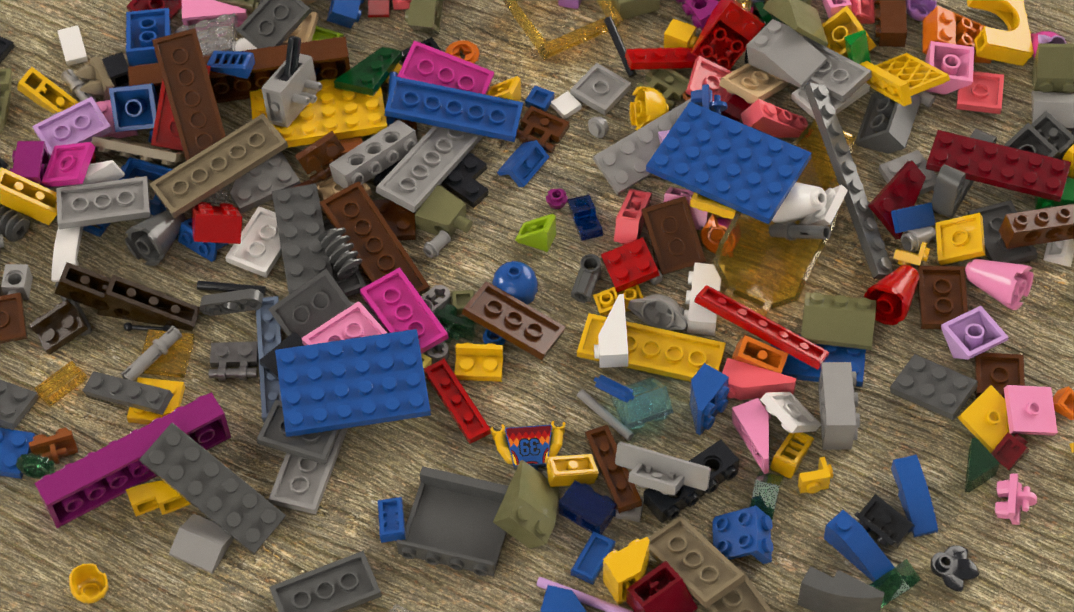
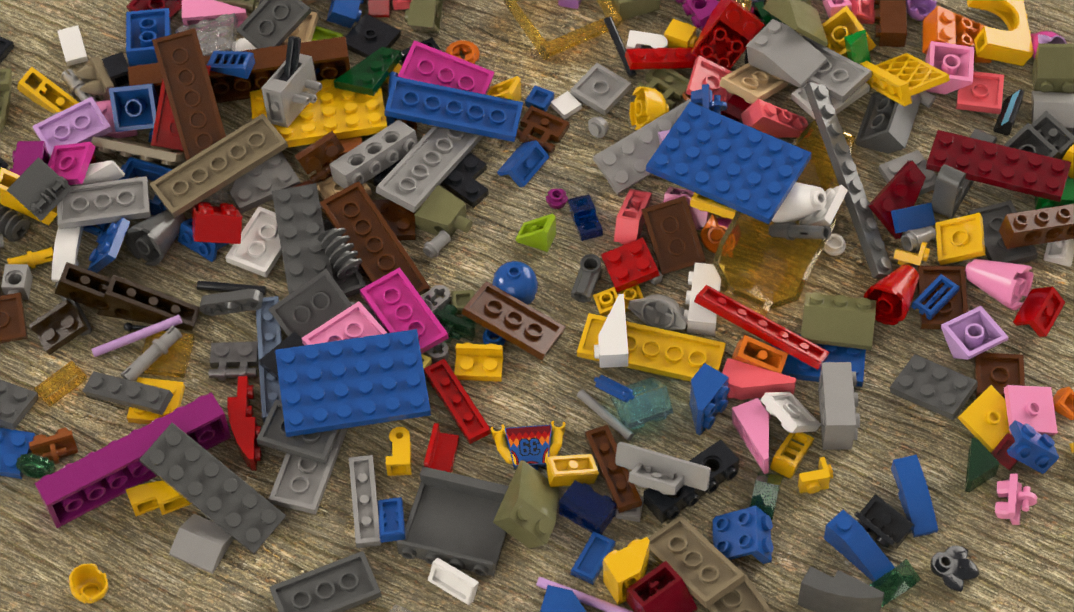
(33, 258): none -> yellow pin
(39, 189): none -> dark grey hinge
(108, 245): none -> blue plate
(135, 336): none -> lavender bar
(244, 424): none -> red slope
(364, 501): none -> light grey plate
(371, 35): none -> black plate
(400, 462): none -> yellow leg
(441, 450): none -> red panel
(453, 581): none -> white tile
(645, 40): none -> white leg
(835, 245): none -> white plate
(924, 309): none -> blue tile
(1009, 113): none -> black slope
(1032, 447): none -> blue bracket
(1040, 310): none -> red panel

